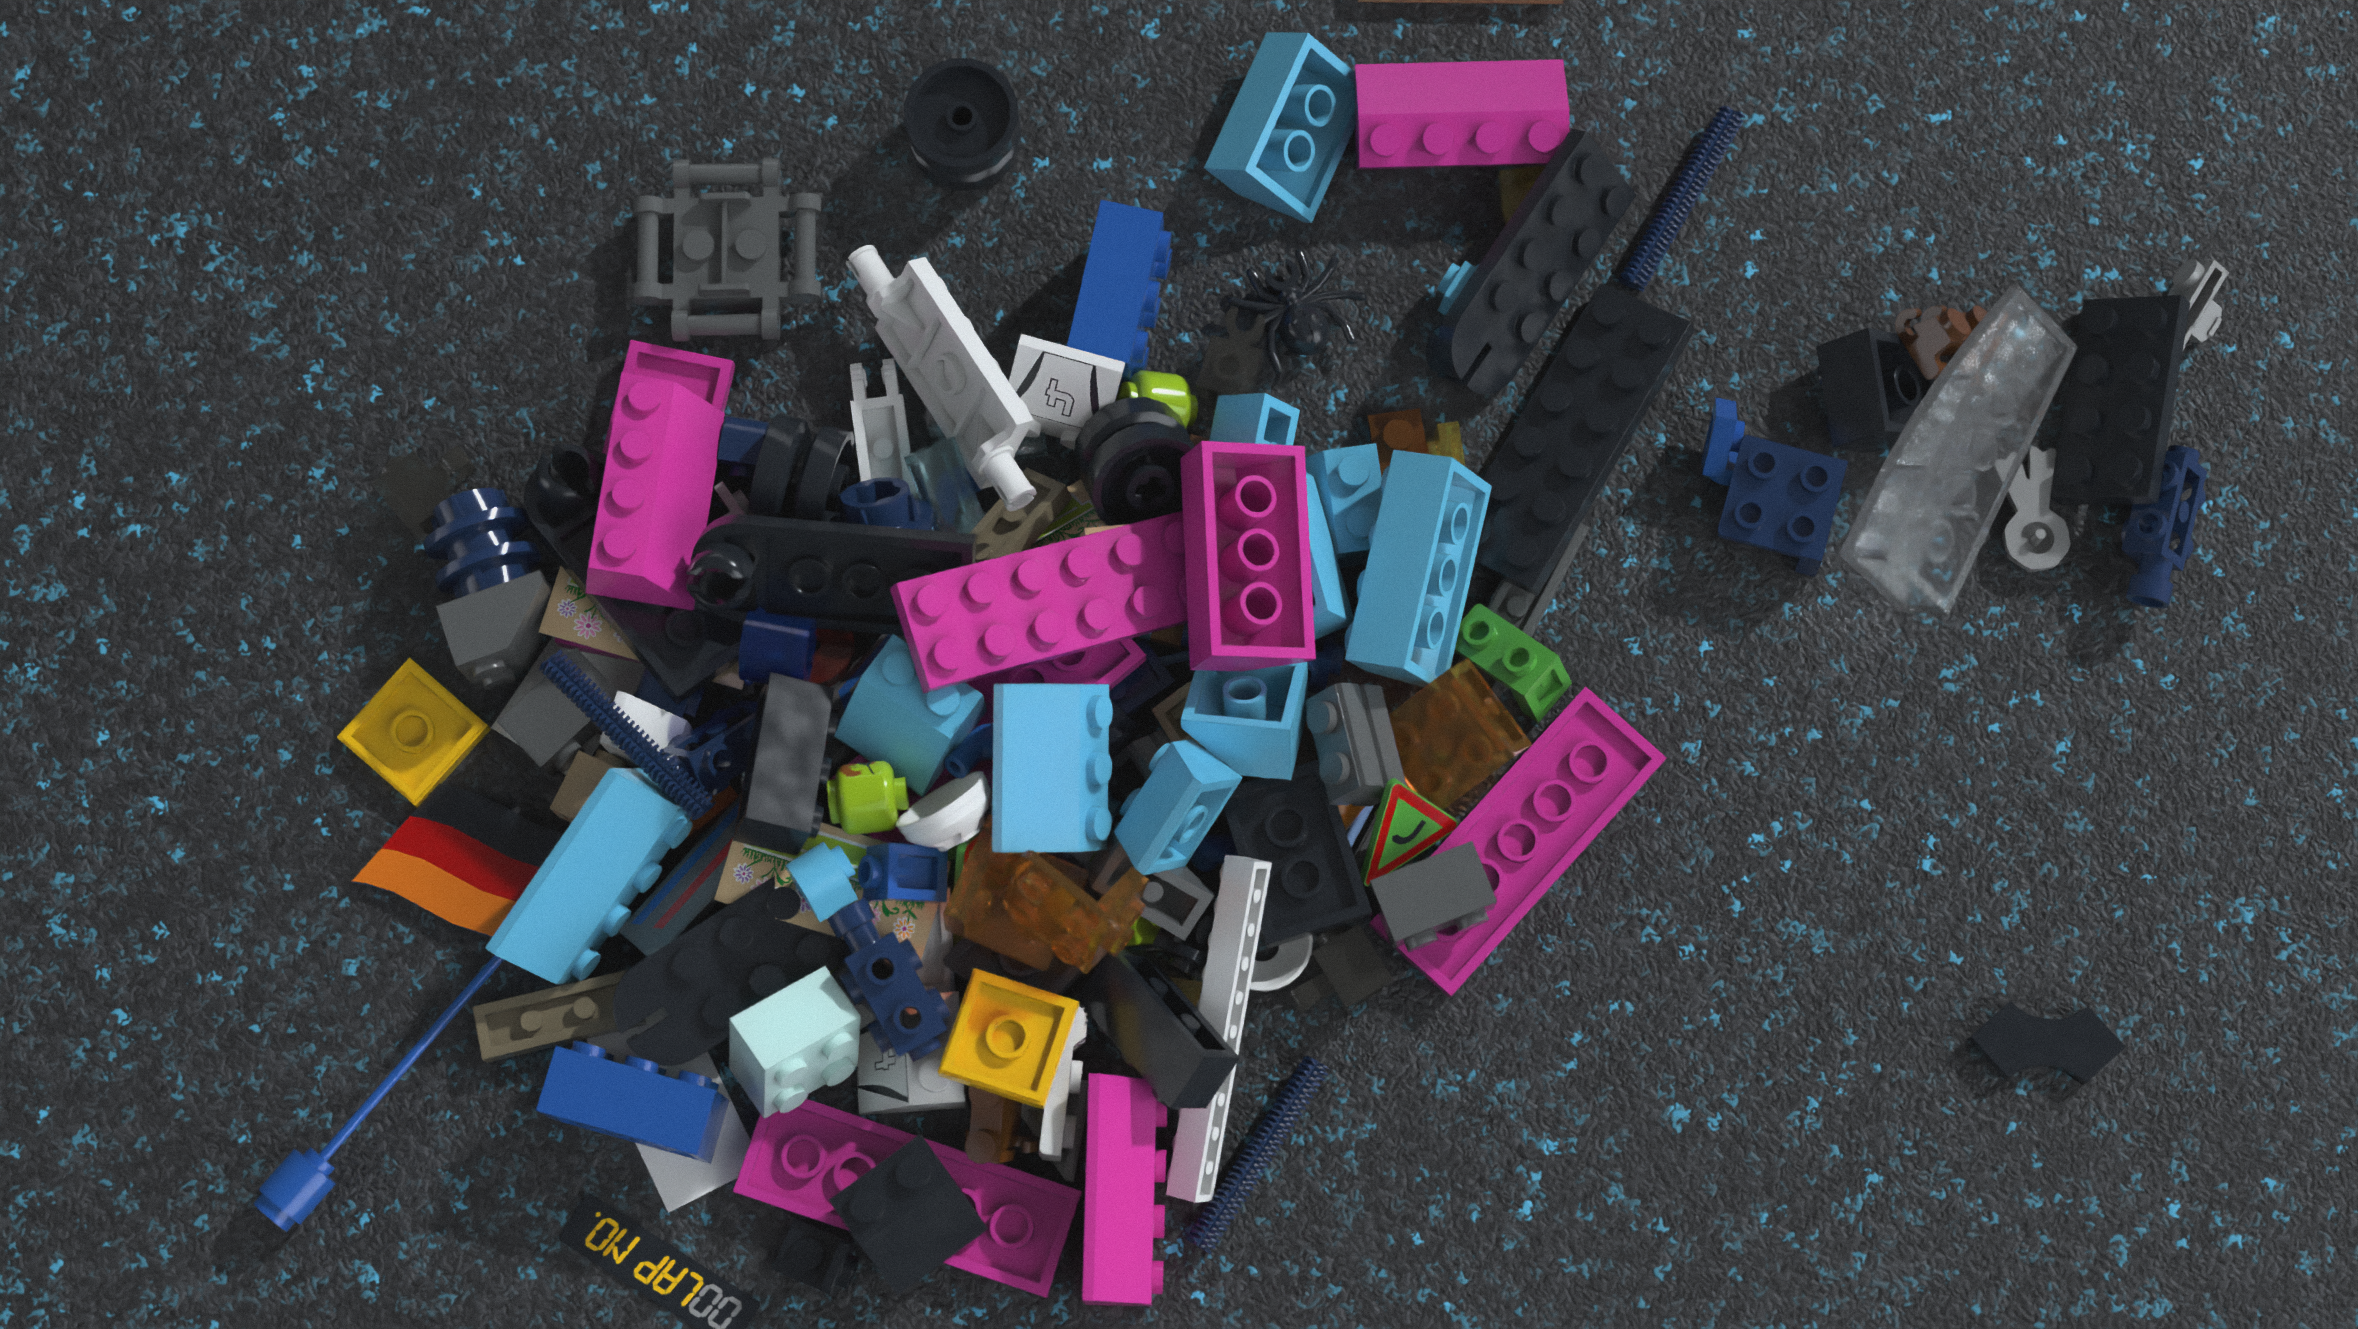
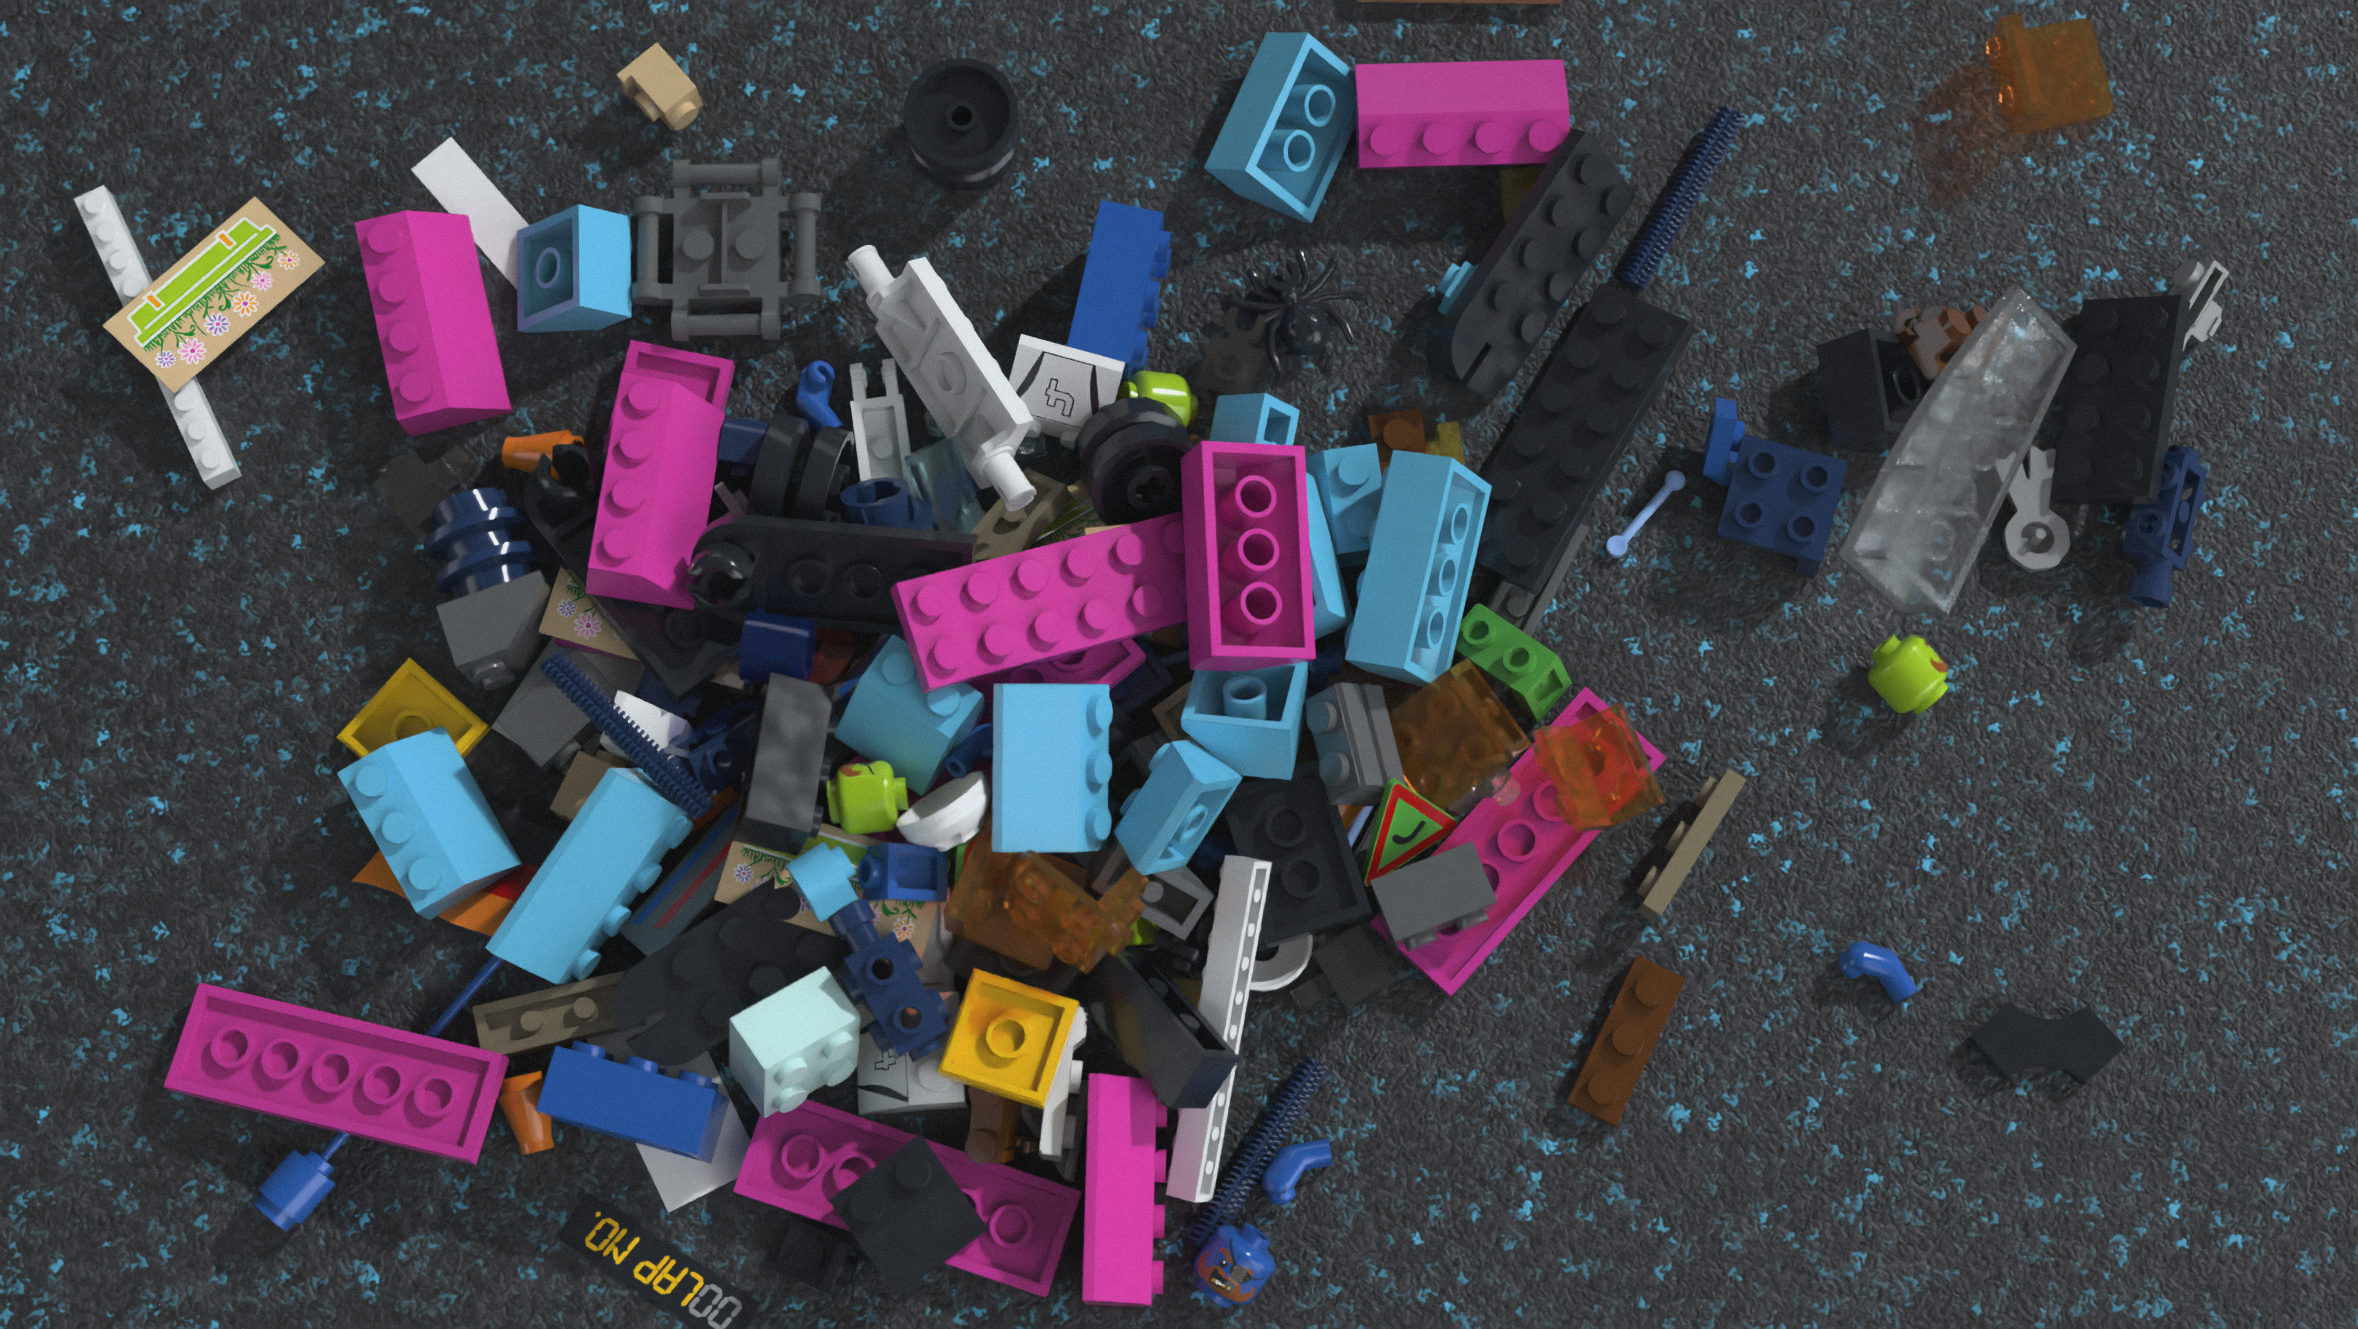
(129, 280): none -> white piece
(214, 294): none -> sticker
(337, 1073): none -> dark pink plate
(430, 820): none -> medium azure slope
(432, 320): none -> dark pink slope
(467, 191): none -> white sticker
(519, 1103): none -> orange cone
(525, 451): none -> orange cone
(574, 271): none -> medium azure slope
(661, 88): none -> tan brick
(814, 395): none -> blue arm
(1233, 1265): none -> blue head
(1288, 1166): none -> blue arm
(1497, 785): none -> clear arm
(1598, 770): none -> clear orange bracket
(1617, 544): none -> light blue hinge
(1625, 1041): none -> reddish brown plate
(1688, 843): none -> dark tan plate
(1880, 963): none -> blue arm
(1908, 674): none -> lime head
(2048, 74): none -> clear orange bracket

